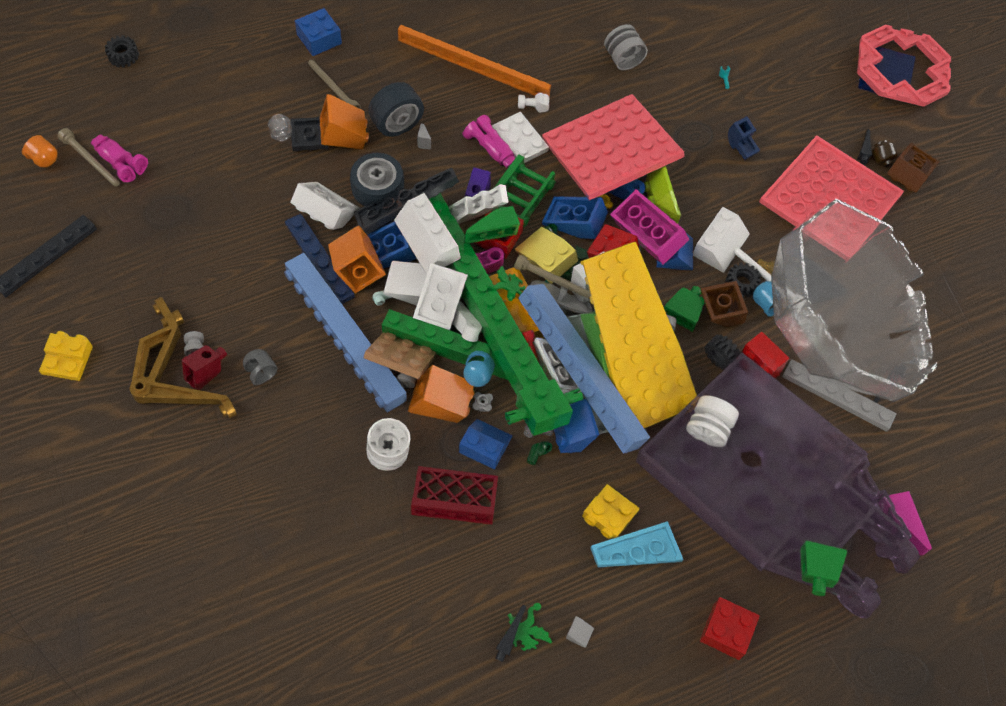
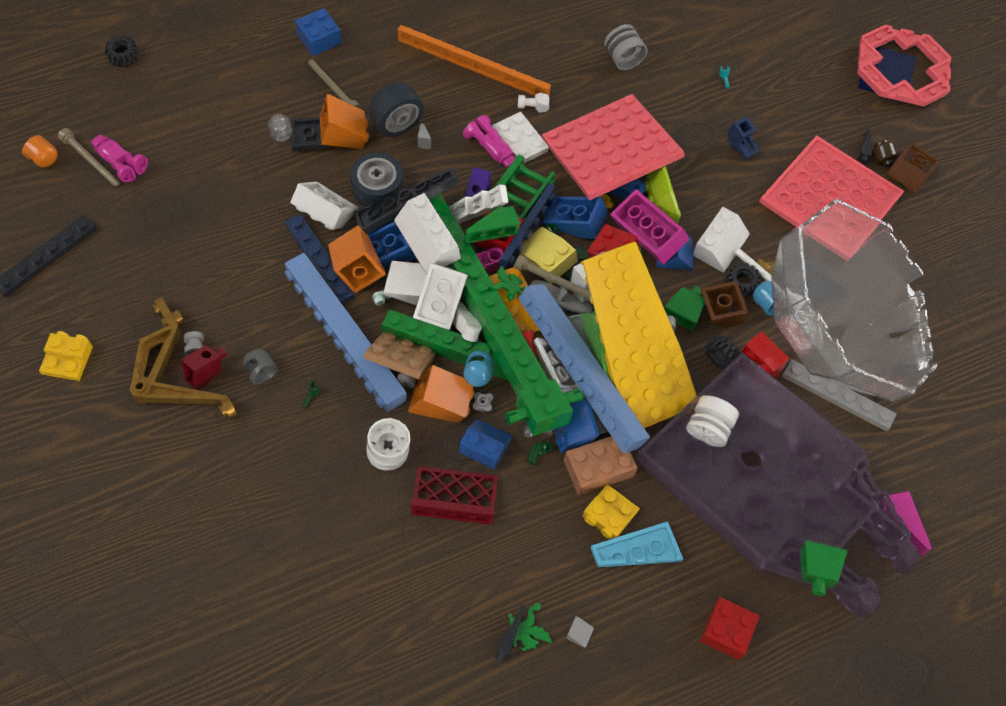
(312, 392): none -> dark green hand
(525, 231): none -> dark blue plate
(598, 465): none -> nougat brick

